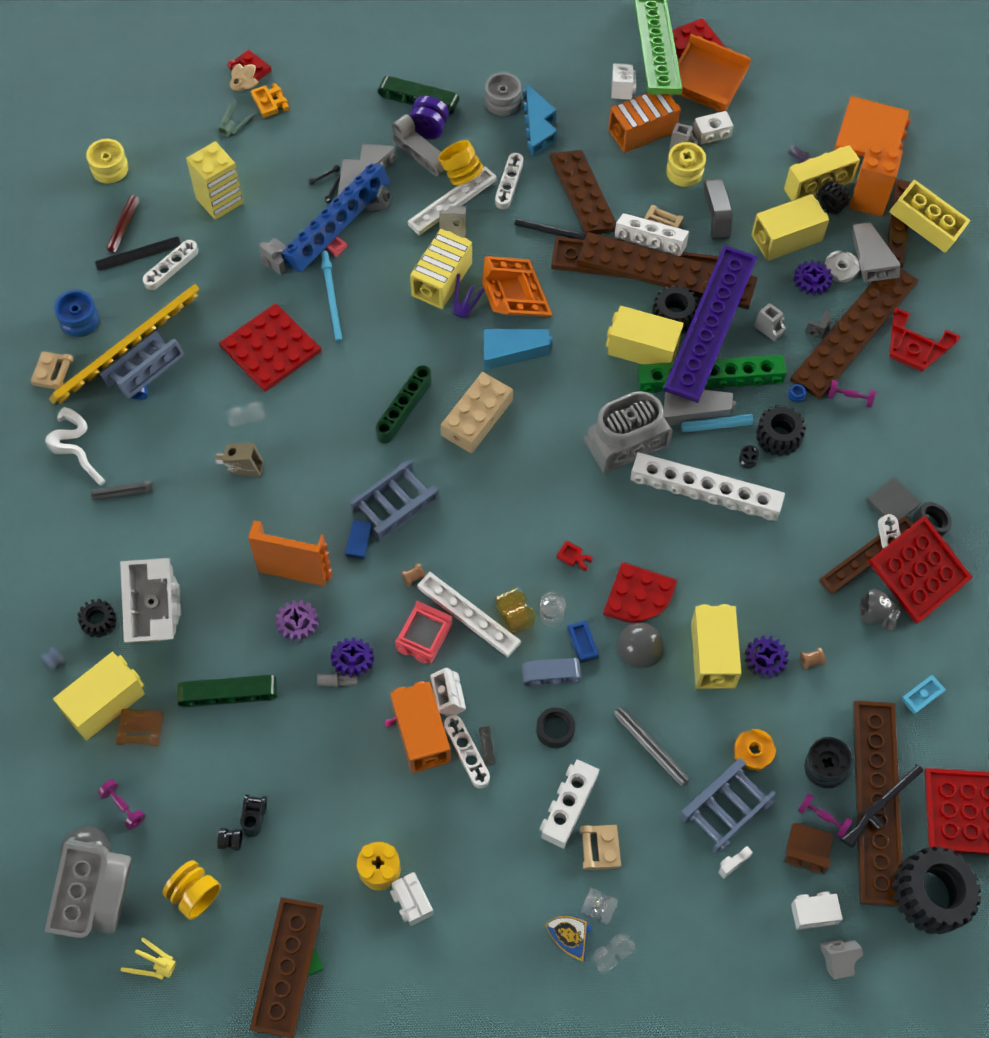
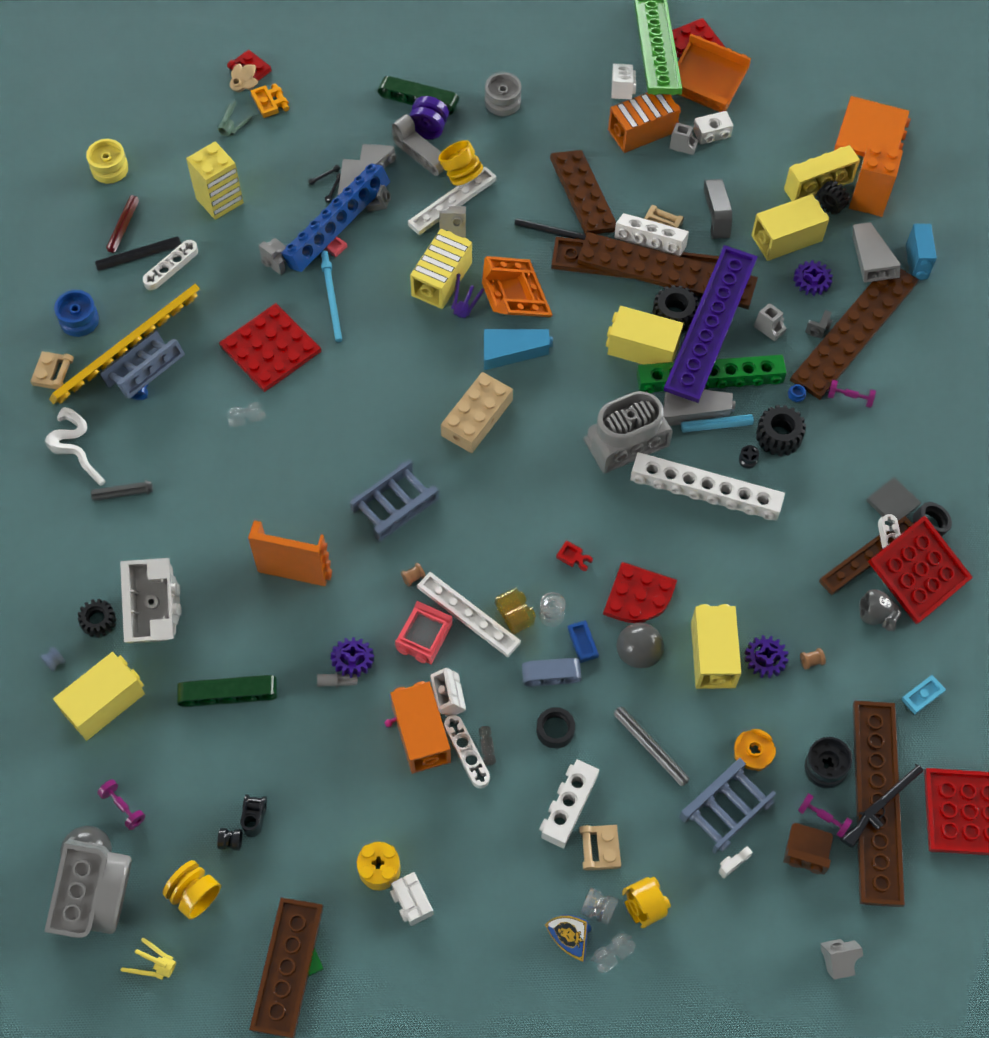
(140, 721): clear orange plate -> none
(241, 459): dark tan torso -> none
(287, 618): medium lavender gear -> none
(358, 539): blue tile -> none
(400, 411): dark green beam -> none
(507, 180): white beam -> none
(539, 120): dark azure slope -> none
(646, 901): none -> yellow brick
(686, 164): light yellow wheel -> none
(799, 154): axle -> none
(816, 911): white brick -> none
(847, 259): white tile -> none
(897, 229): reddish brown plate -> none
(916, 349): red wing -> none
(921, 251): none -> dark azure brick
(929, 216): light yellow brick -> none
(959, 882): black tyre -> none

